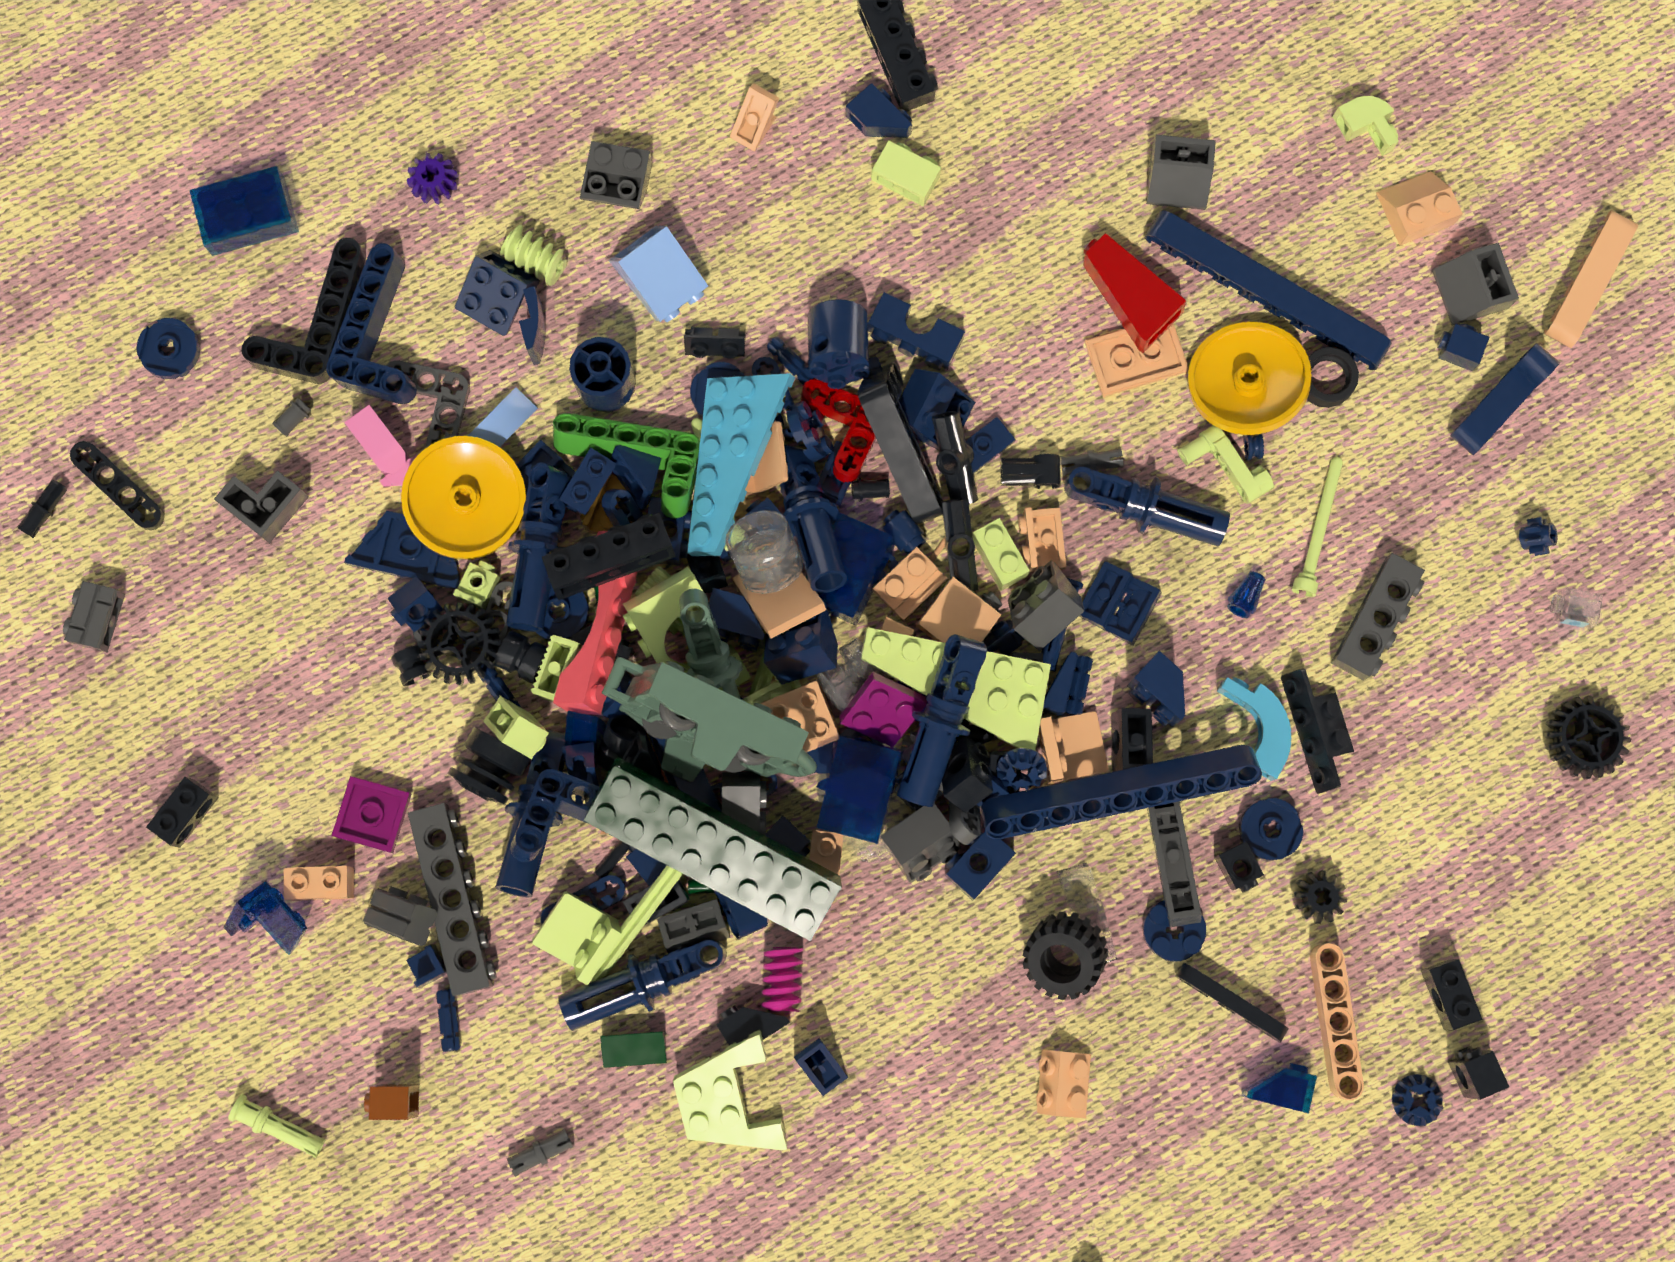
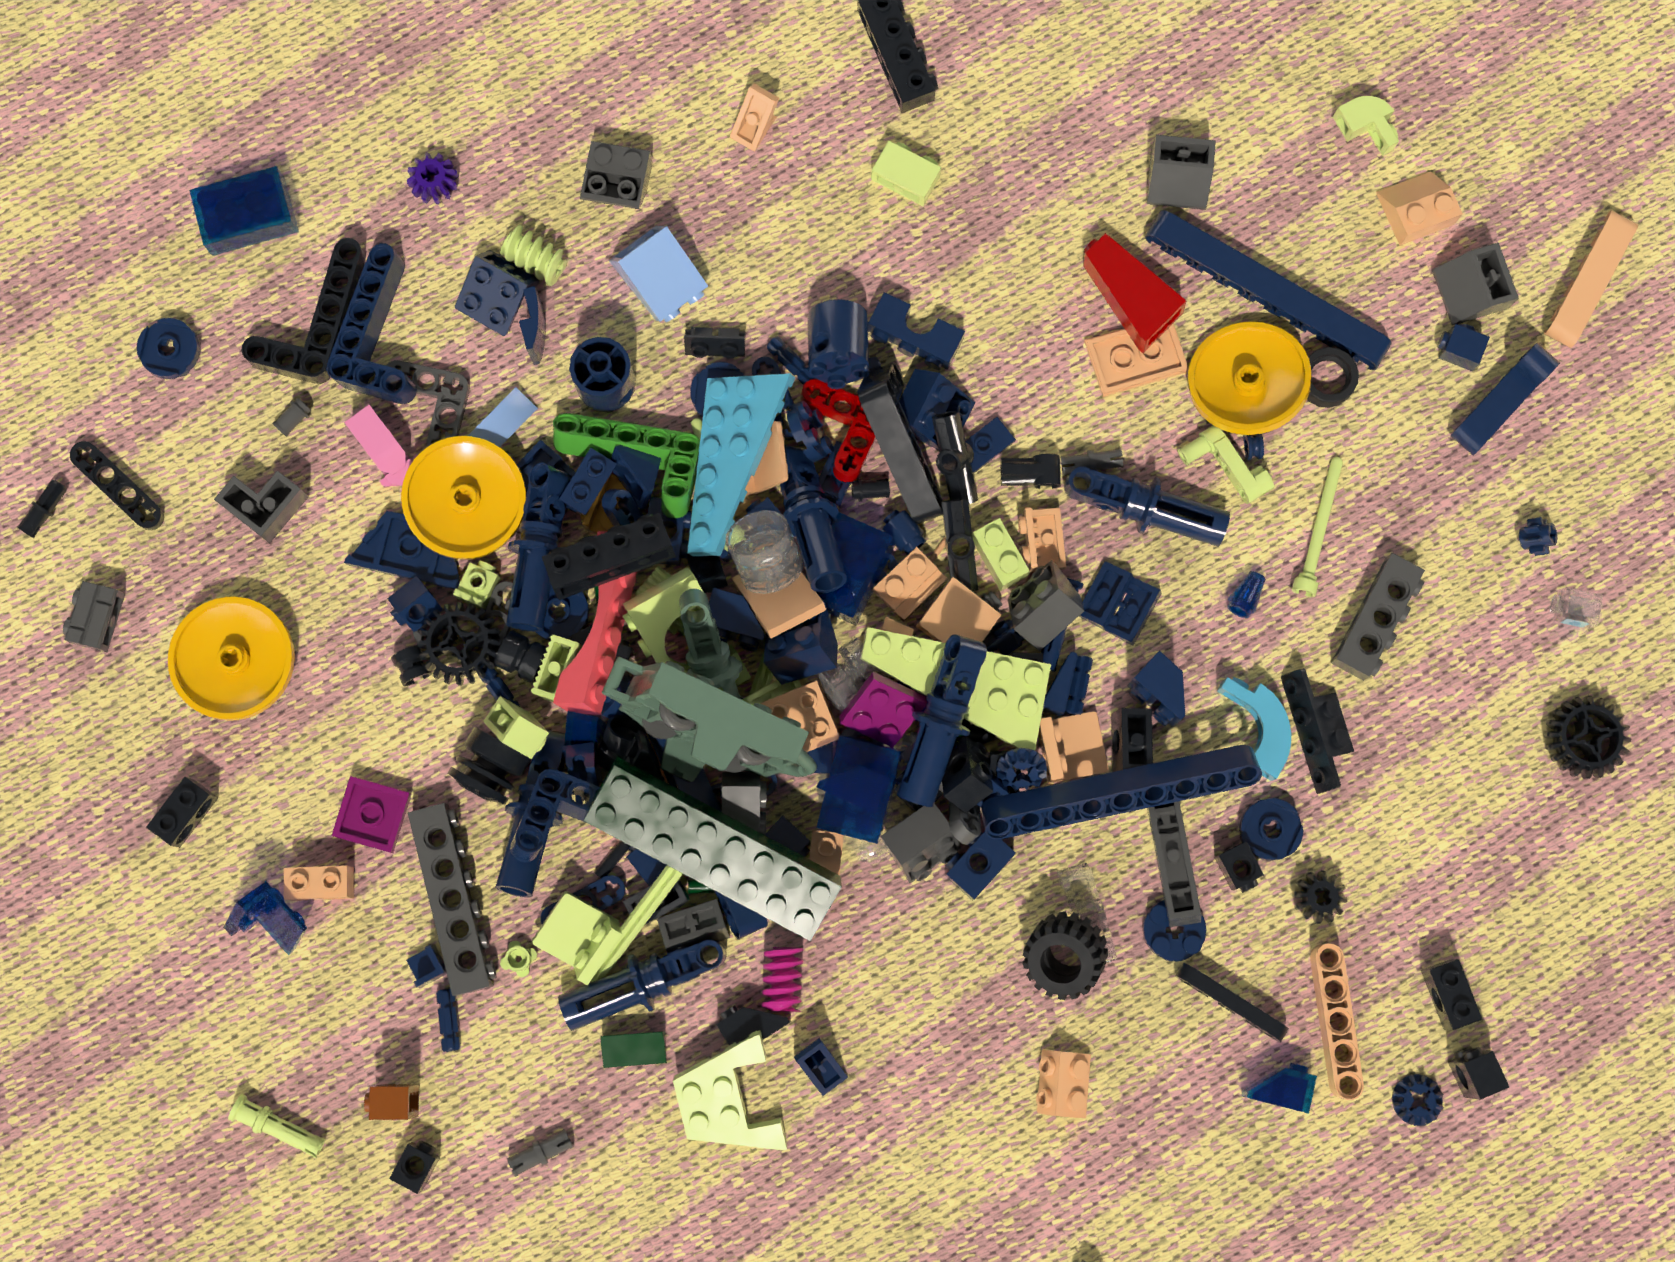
(231, 658): none -> yellow dish
(400, 916): dark grey brick -> none
(405, 1176): none -> black brick
(510, 962): none -> yellowish green plate
(877, 116): dark blue slope -> none

